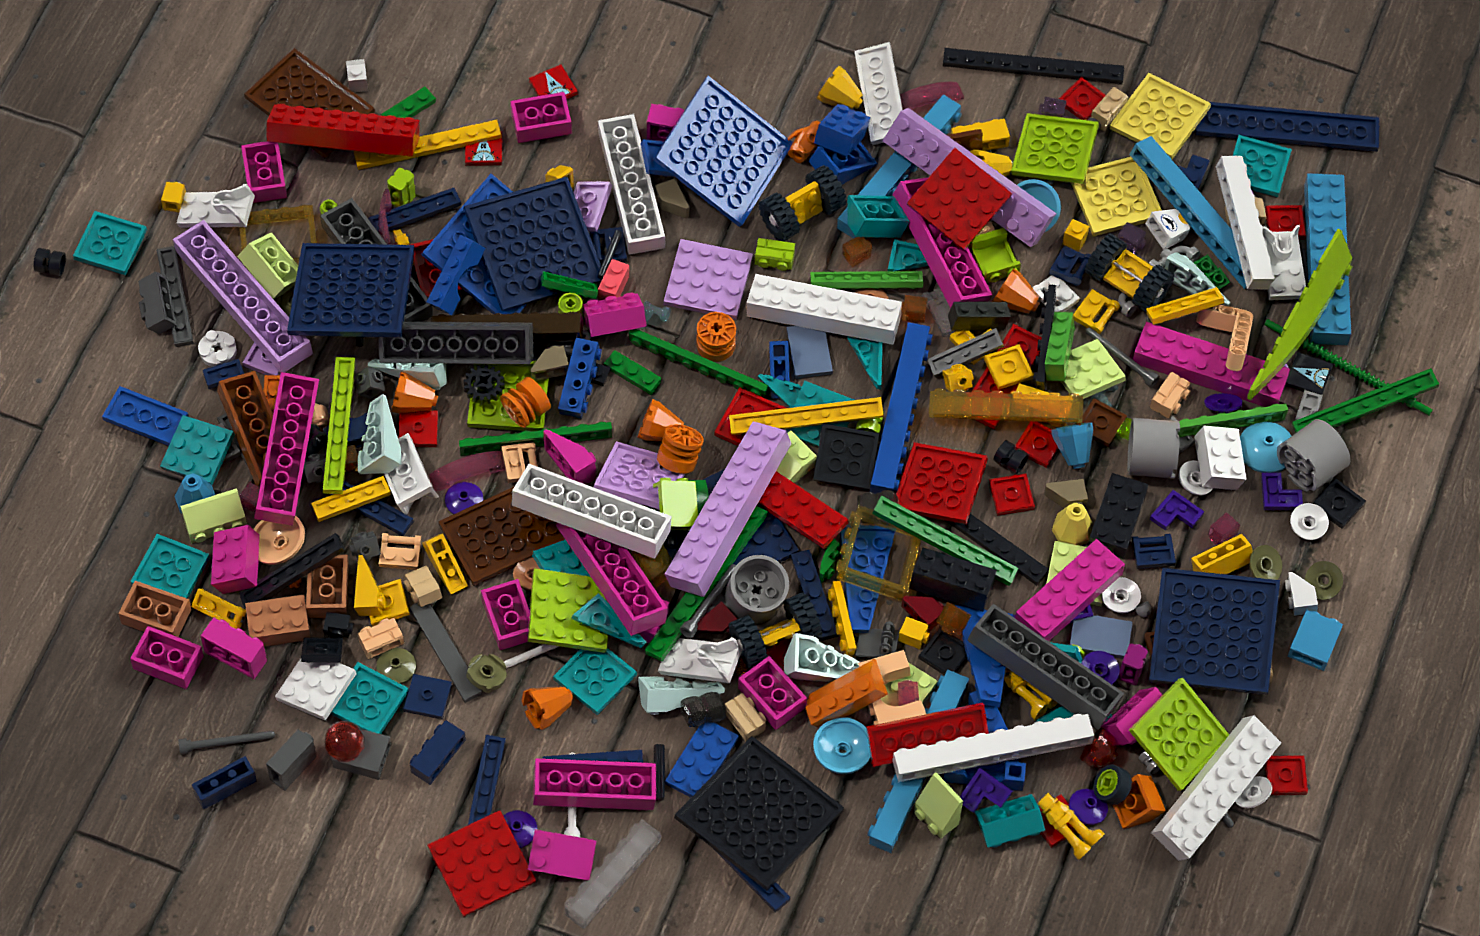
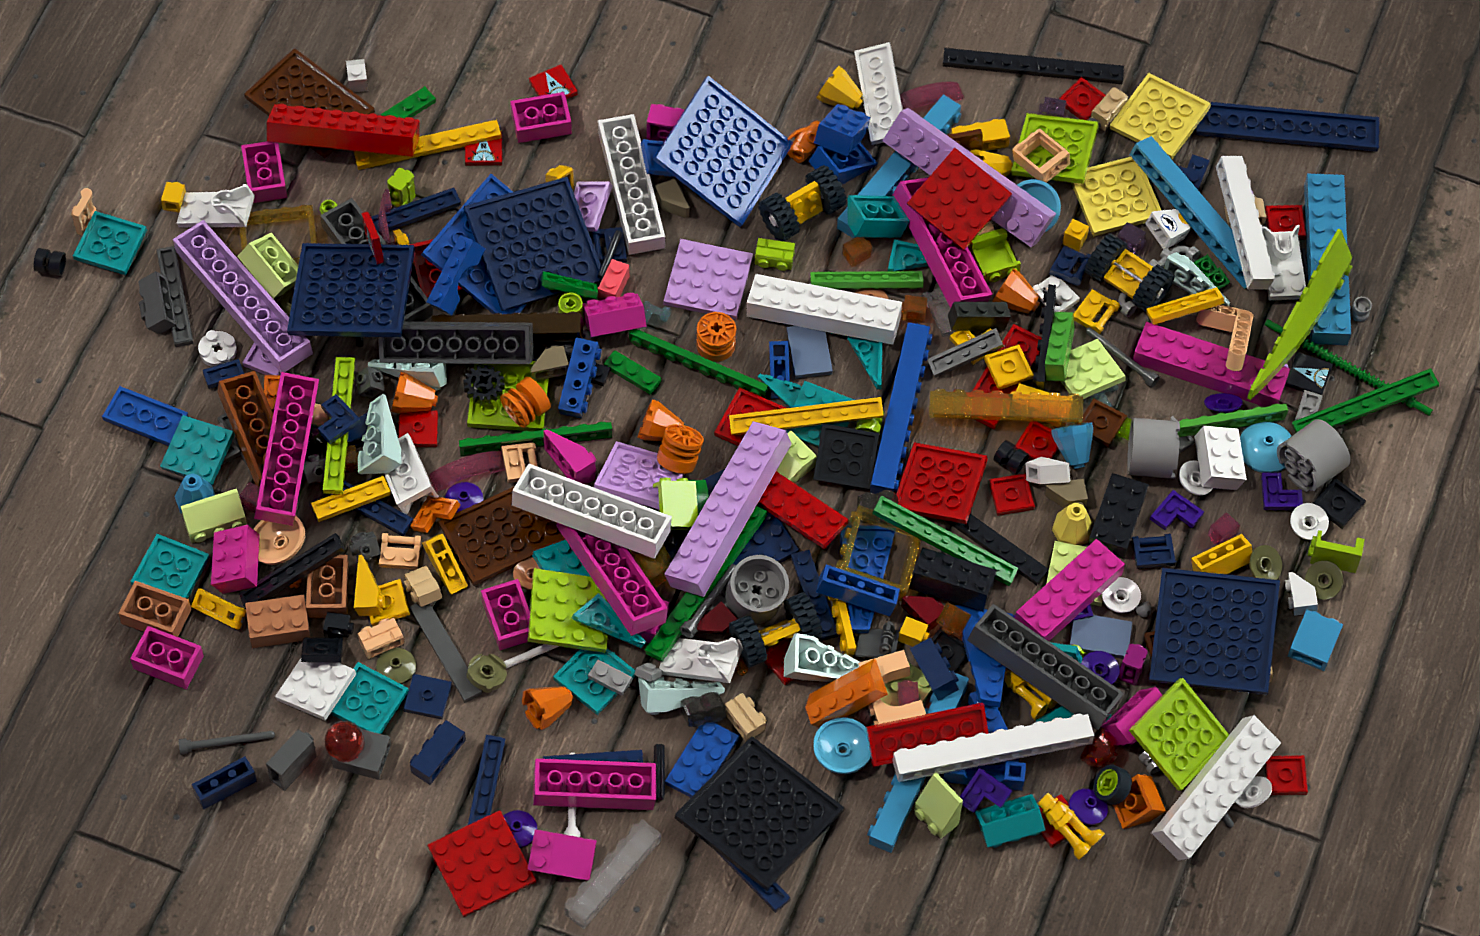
(83, 211): none -> light nougat plate
(234, 647): dark pink brick -> none
(341, 420): none -> dark blue plate
(372, 237): none -> red tile
(433, 509): none -> orange plate
(610, 677): none -> light grey plate
(648, 672): none -> light grey plate
(772, 692): dark pink brick -> none
(827, 564): green slope -> none
(857, 590): none -> blue brick
(935, 668): none -> dark blue brick
(958, 377): yellow brick -> none
(1047, 471): none -> white slope
(1052, 167): none -> light nougat window
(1170, 395): light nougat brick -> none
(1264, 163): teal plate -> none
(1343, 556): none -> lime panel
(1361, 309): none -> light grey wheel

